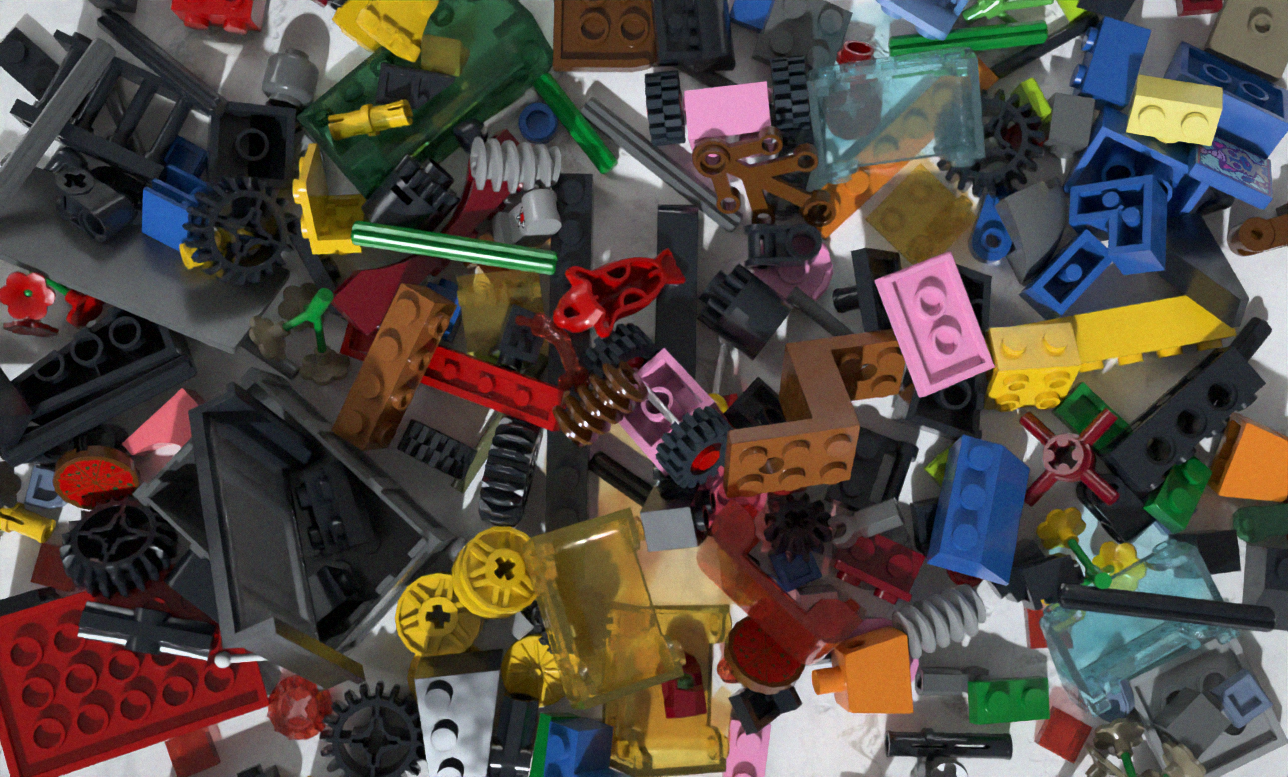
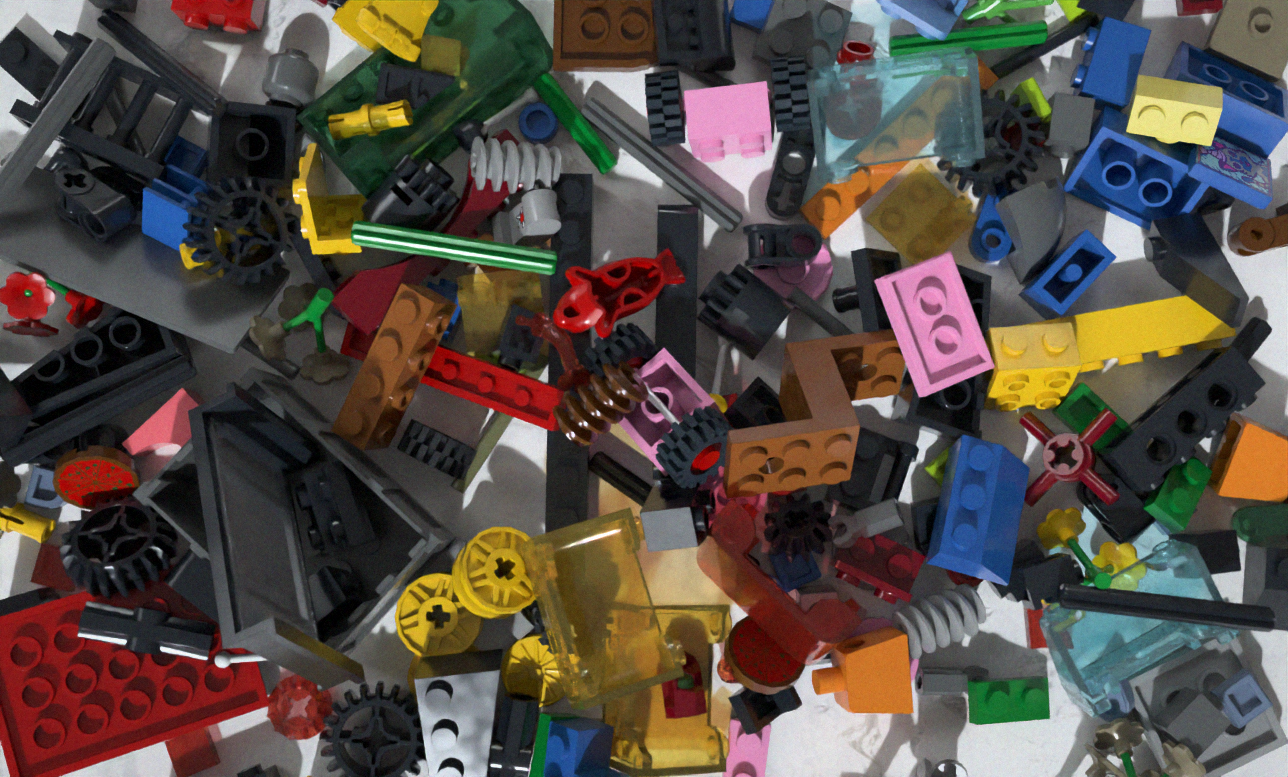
(509, 472): black gear -> none
(762, 176): reddish brown plant -> none
(995, 745): black pin -> none
(1063, 735): clear red tile -> none
(1129, 216): blue brick -> none

